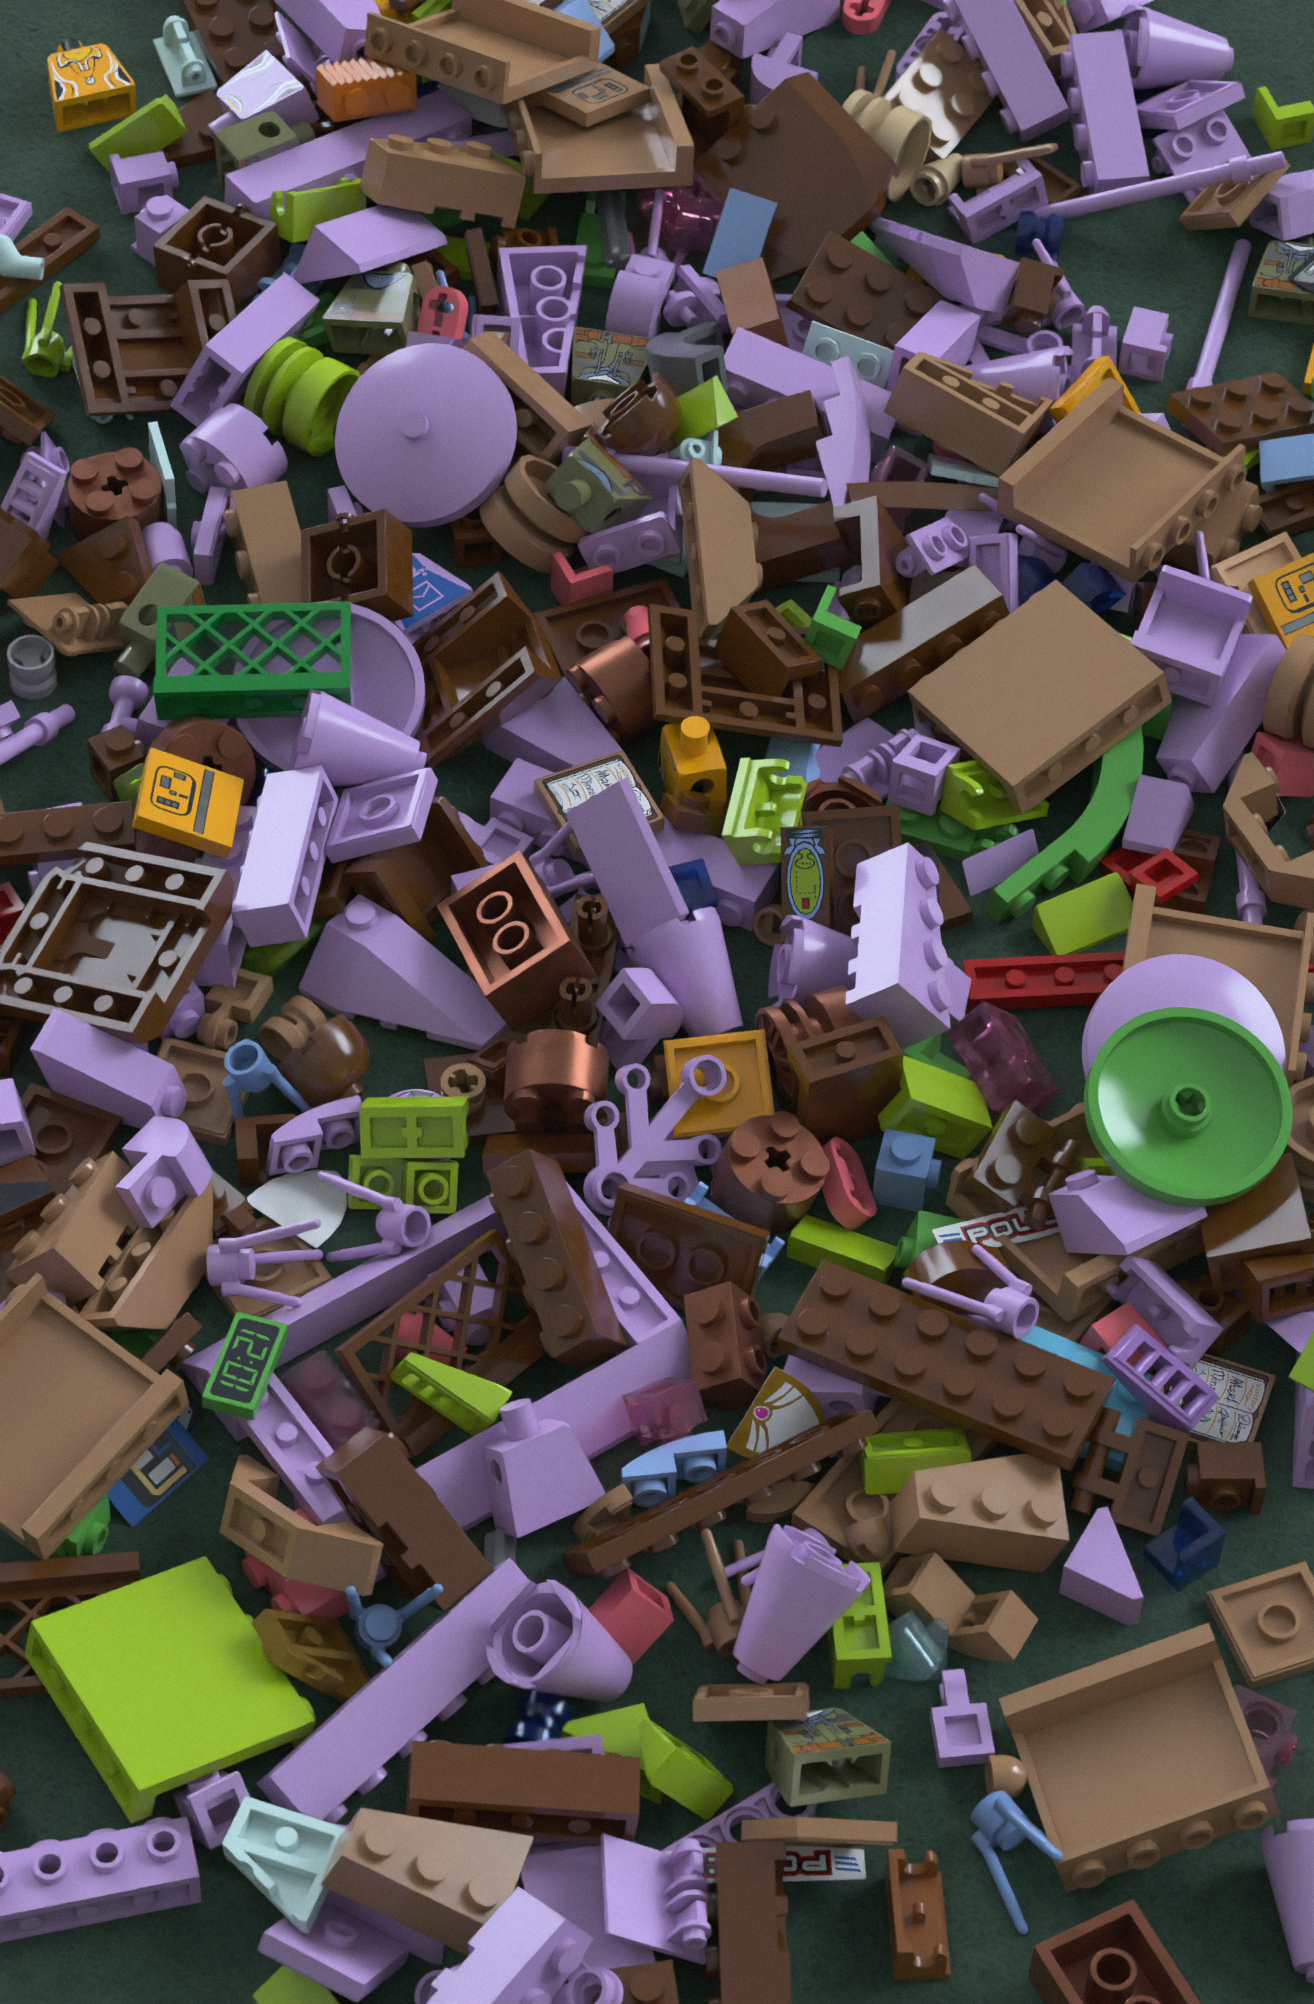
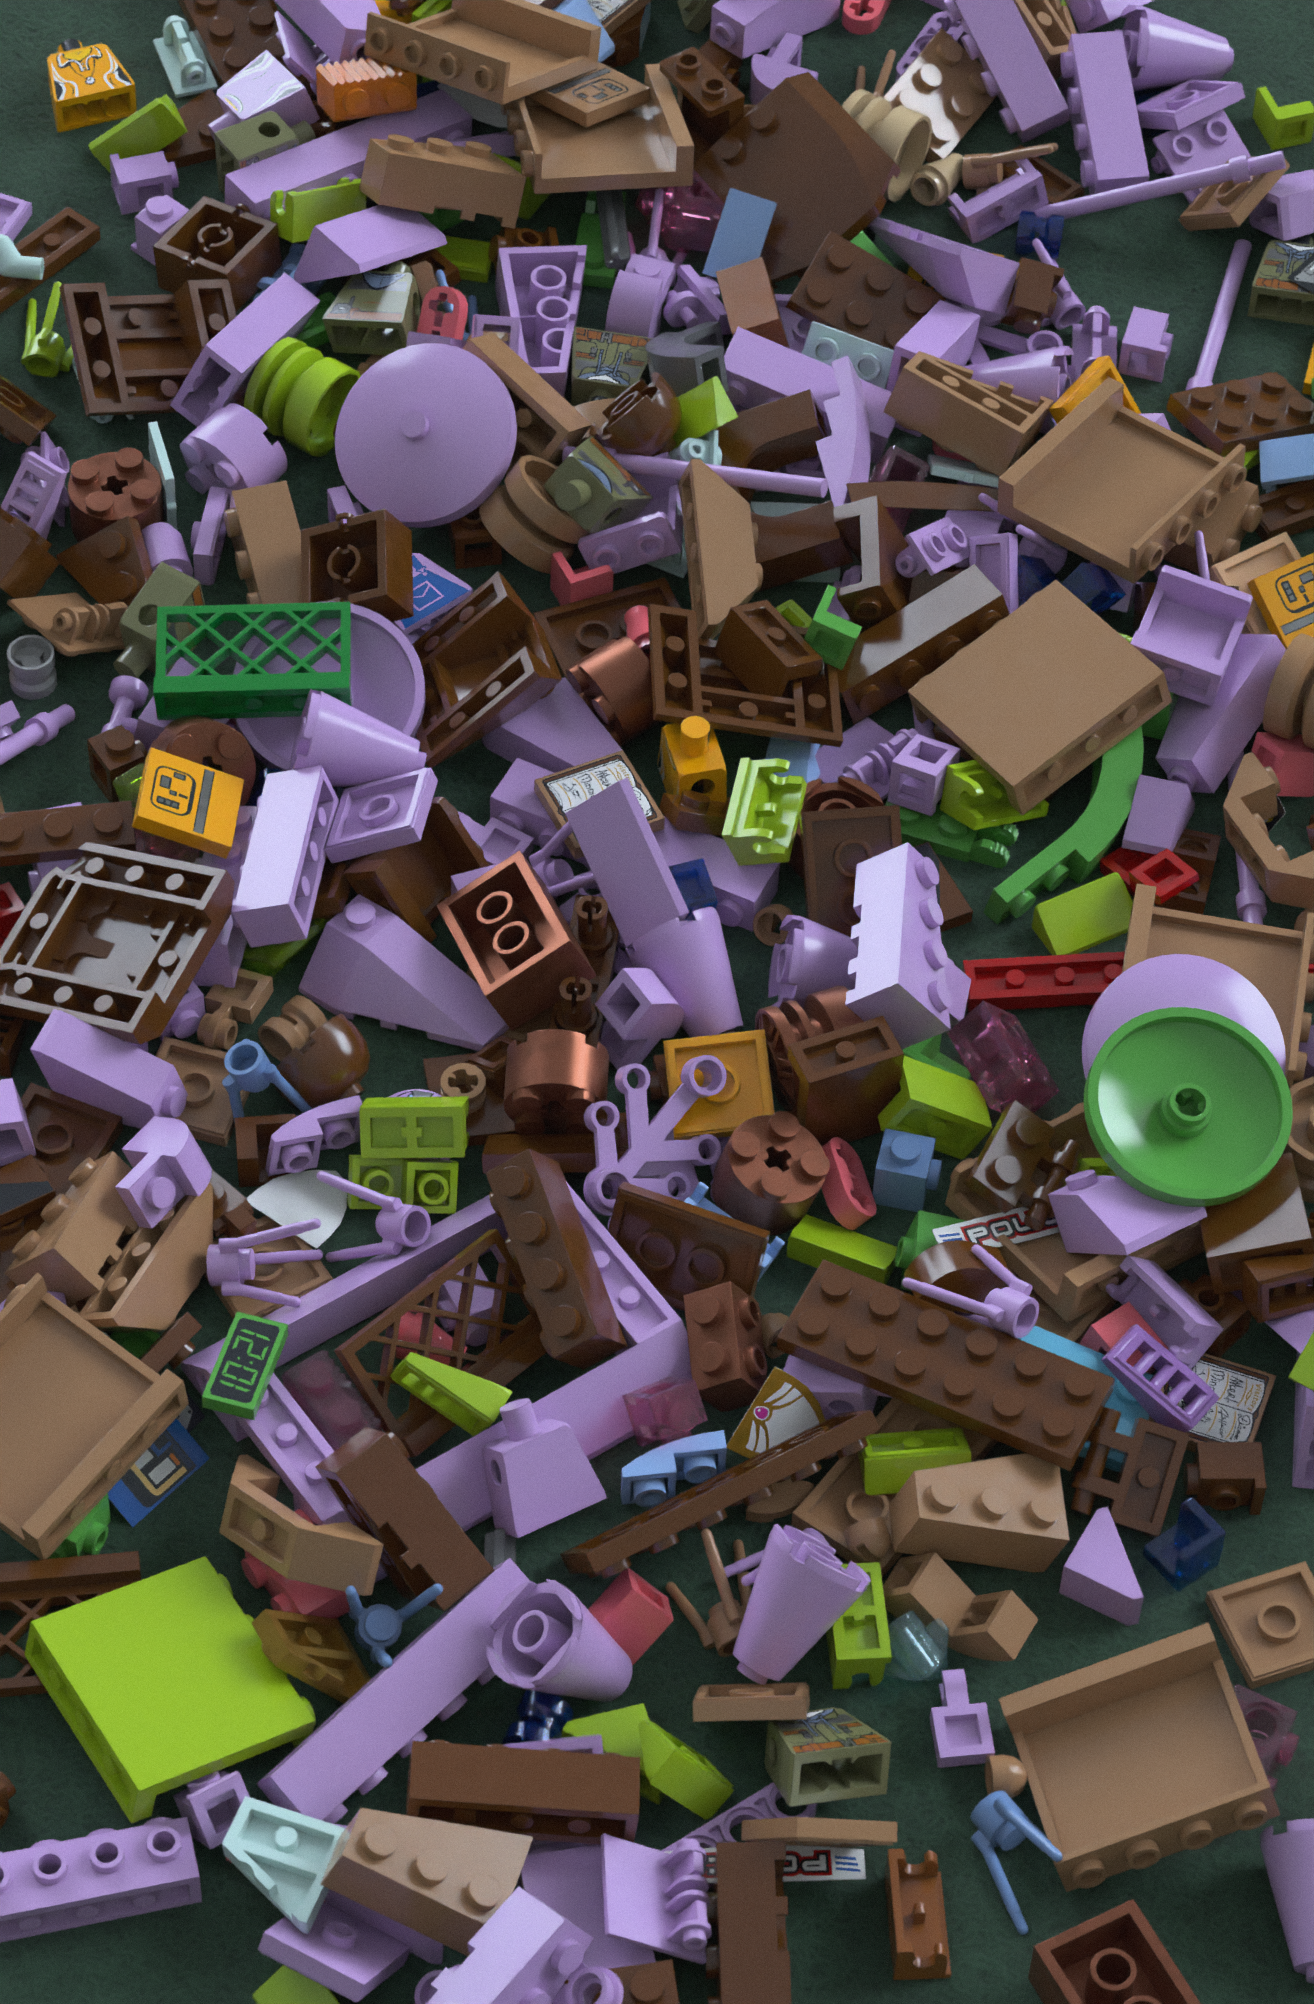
(481, 272): reddish brown tile -> none
(604, 1513): medium nougat tile -> none
(808, 873): tile -> none
(999, 862): lavender sticker -> none

